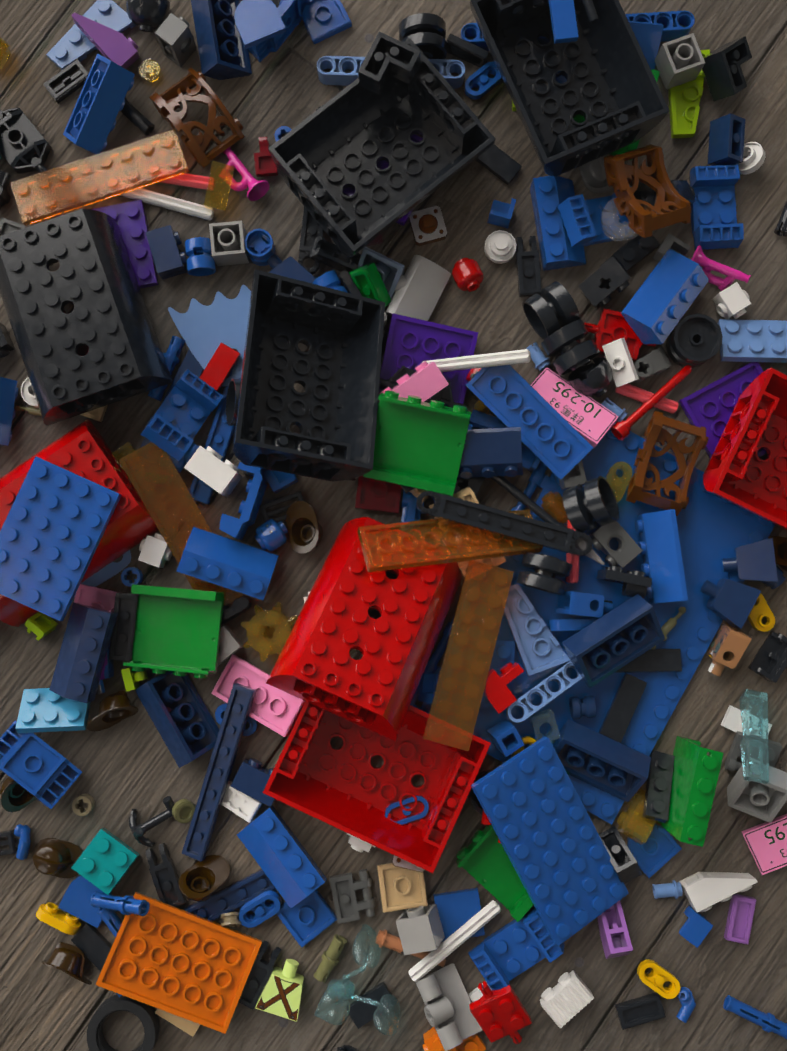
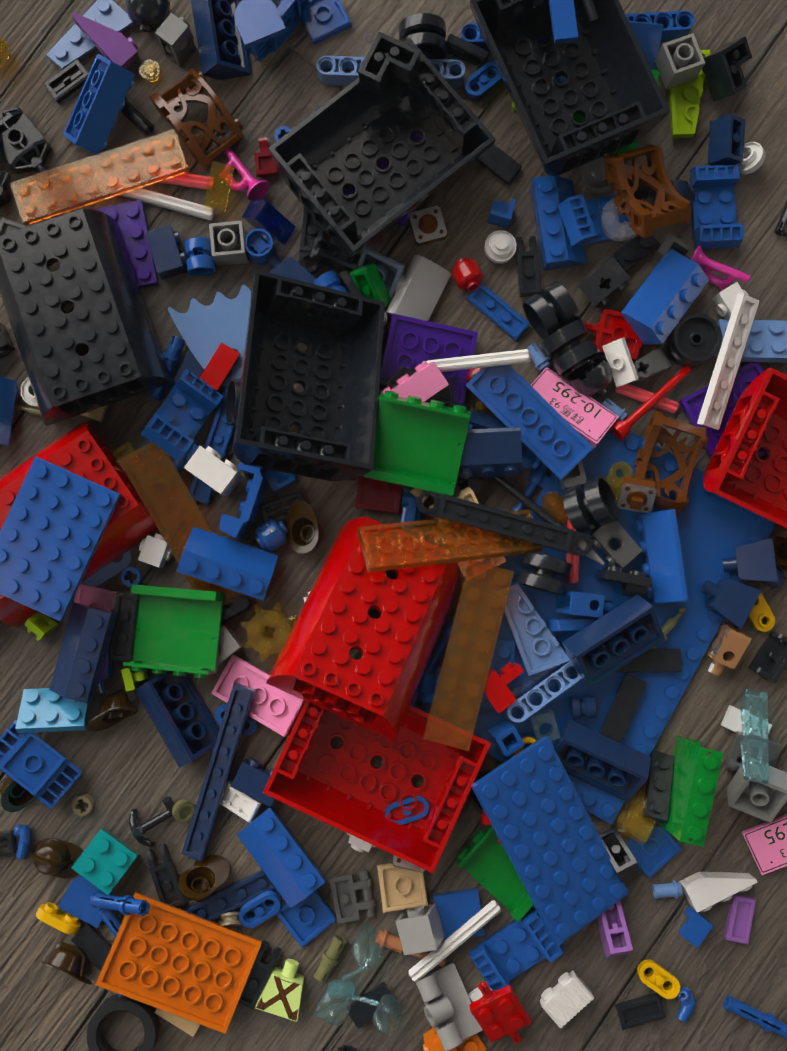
(265, 216): none -> clear blue slope
(498, 312): none -> blue tile
(637, 494): none -> piece
(728, 361): none -> white plate

